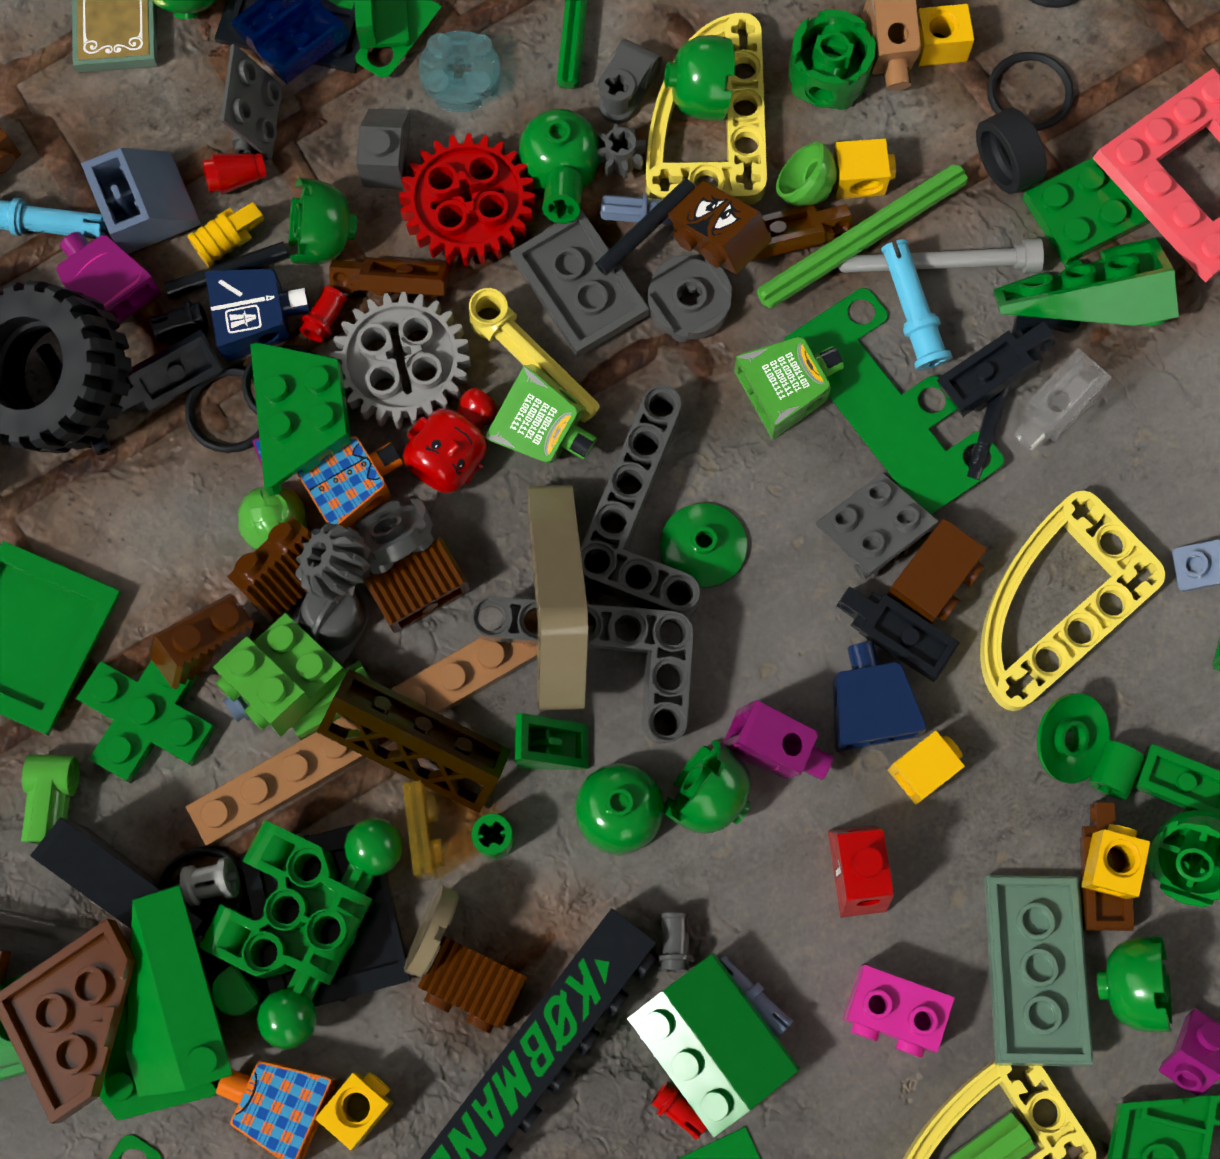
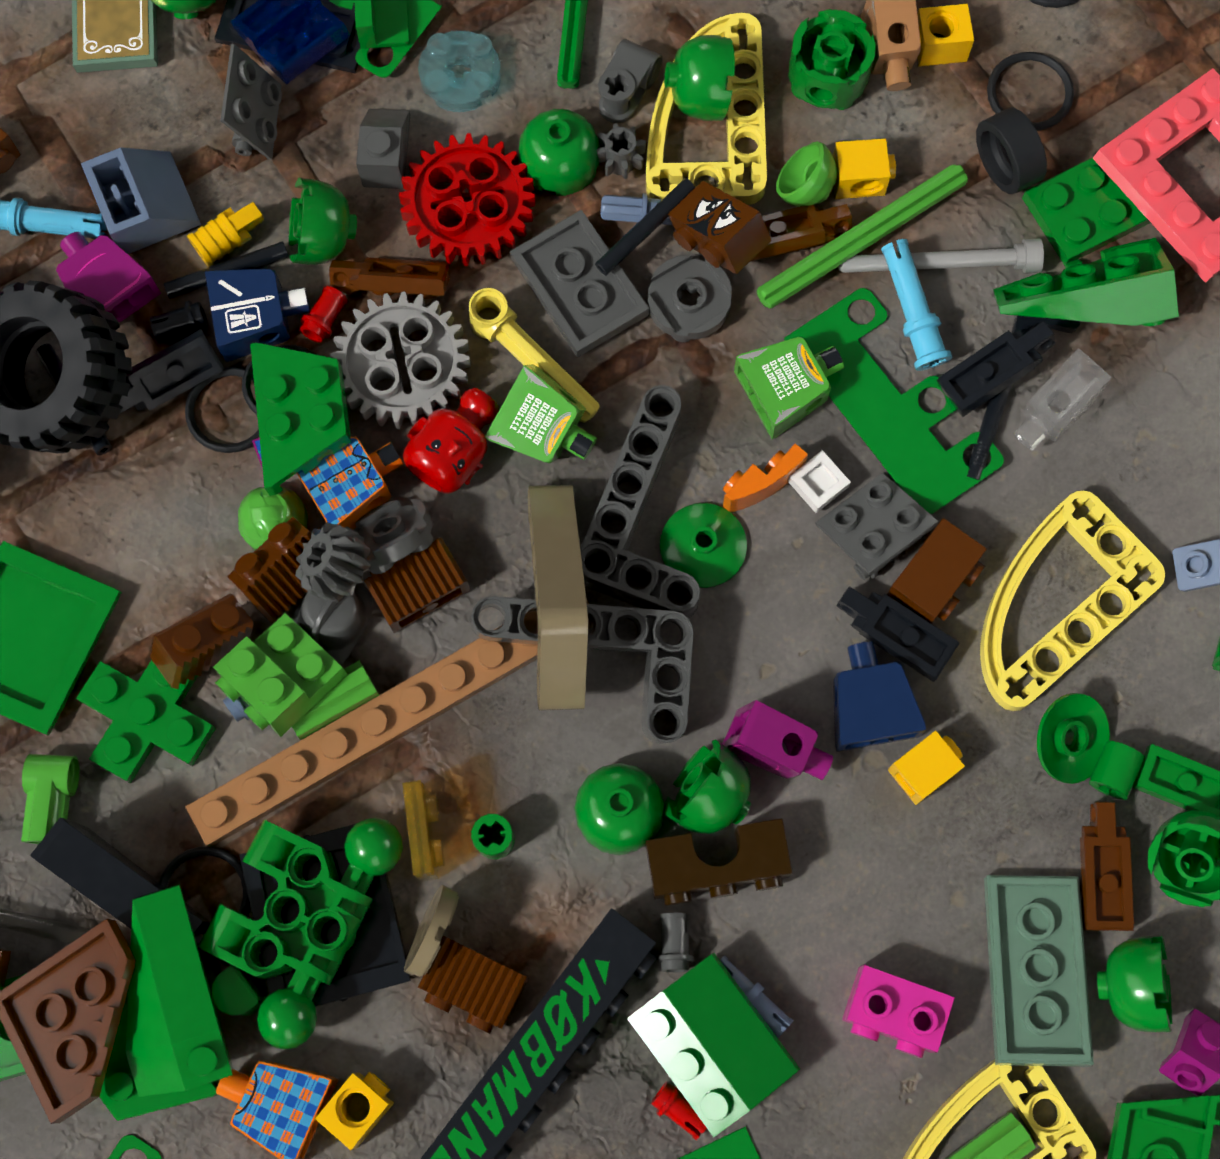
(196, 890): light grey bush -> none
(232, 171): red cone -> none
(418, 735): dark brown fence -> none
(550, 743): green slope -> none
(562, 195): green gear -> none
(755, 485): none -> orange slope
(759, 859): none -> dark brown arch
(819, 481): none -> white plate
(861, 870): red torso -> none
(1098, 873): yellow brick -> none

